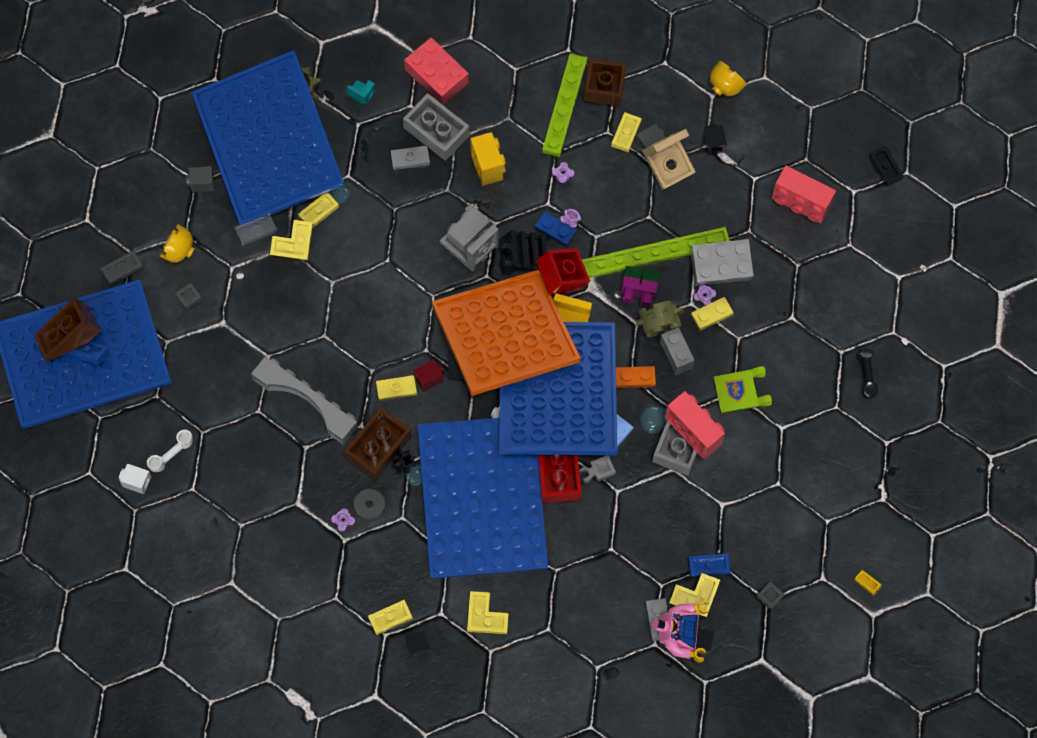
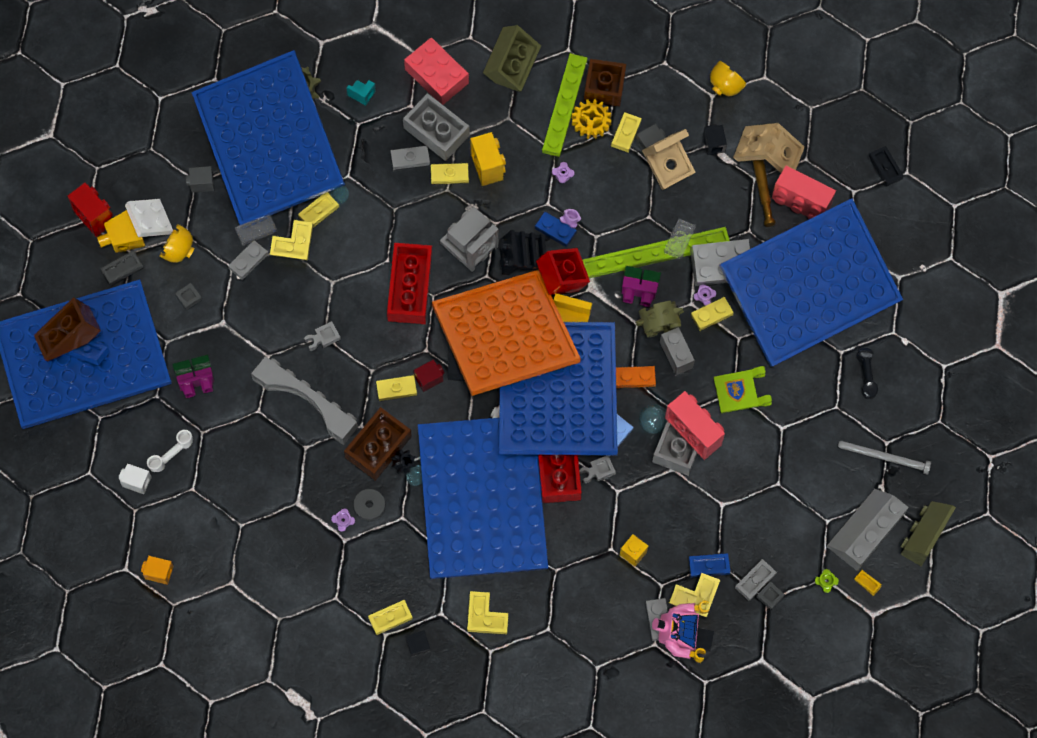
(90, 208): none -> red brick
(121, 234): none -> yellow torso
(149, 217): none -> white plate
(157, 570): none -> light orange brick
(186, 378): none -> magenta hips
(248, 260): none -> light grey plate
(324, 335): none -> light grey plate
(409, 283): none -> red brick
(449, 173): none -> light yellow plate
(512, 58): none -> olive slope
(591, 127): none -> yellow gear
(633, 550): none -> yellow brick
(680, 239): none -> clear plate
(755, 580): none -> light grey plate
(760, 173): none -> pearl gold piece
(769, 143): none -> tan bracket
(811, 282): none -> blue plate
(830, 577): none -> lime plate
(867, 528): none -> light grey slope
(886, 456): none -> light grey bar
(926, 531): none -> olive slope

